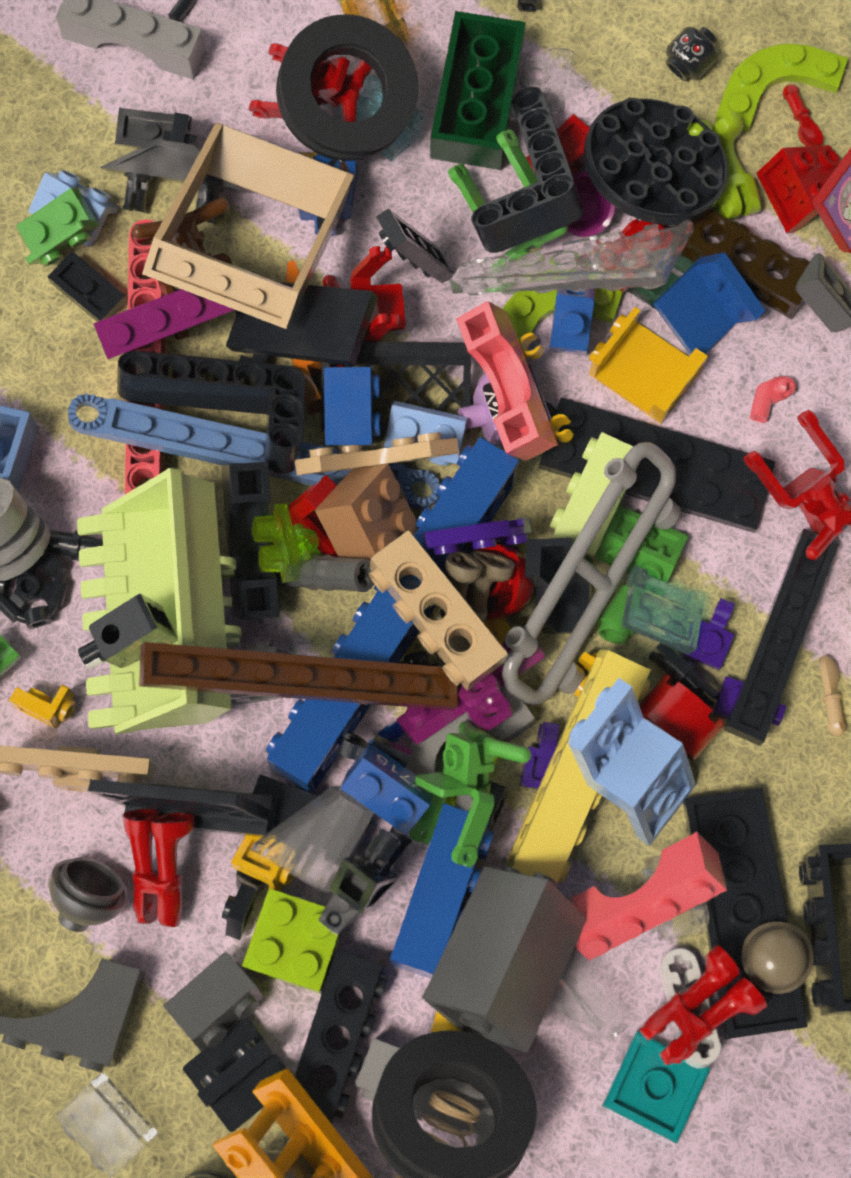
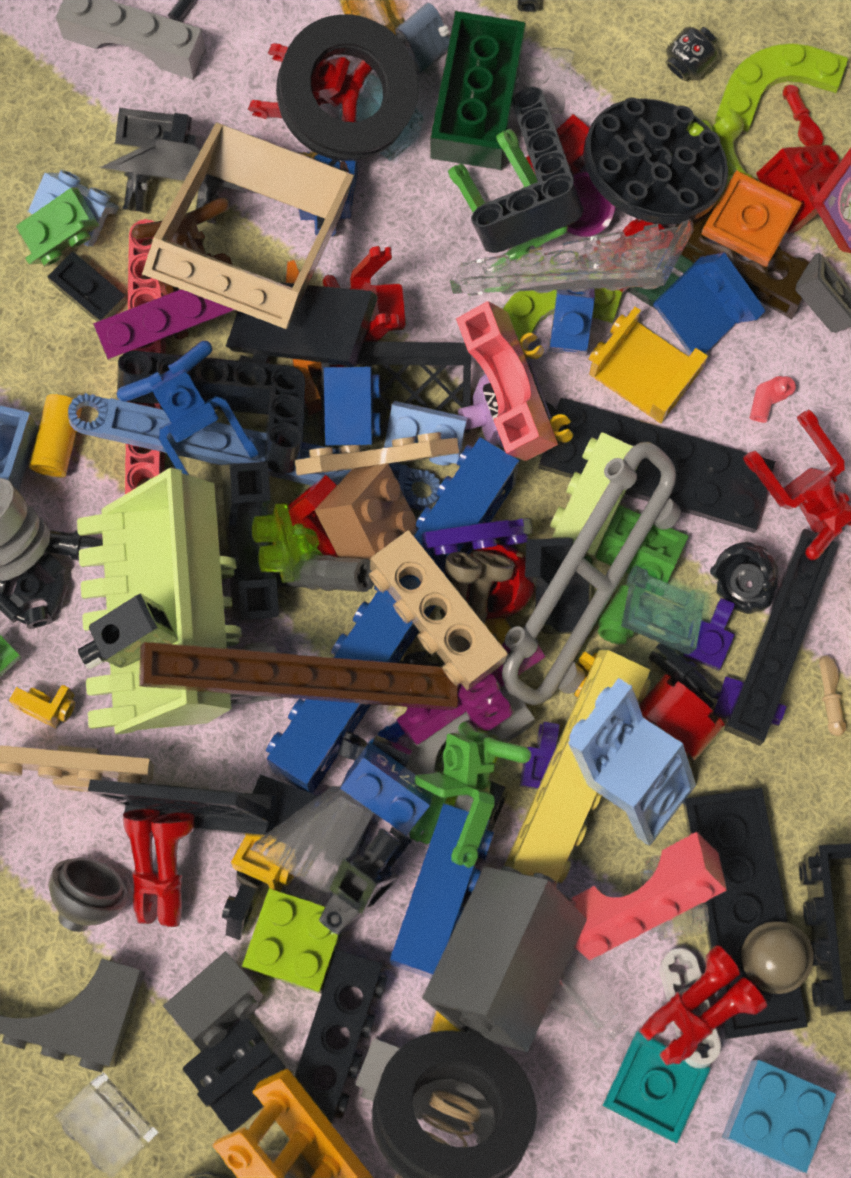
(54, 438): none -> yellow pin
(183, 403): none -> blue piece
(413, 246): black plate -> none
(424, 36): none -> sand blue piece
(743, 564): none -> black hair
(751, 218): none -> orange tile
(778, 1116): none -> dark azure brick

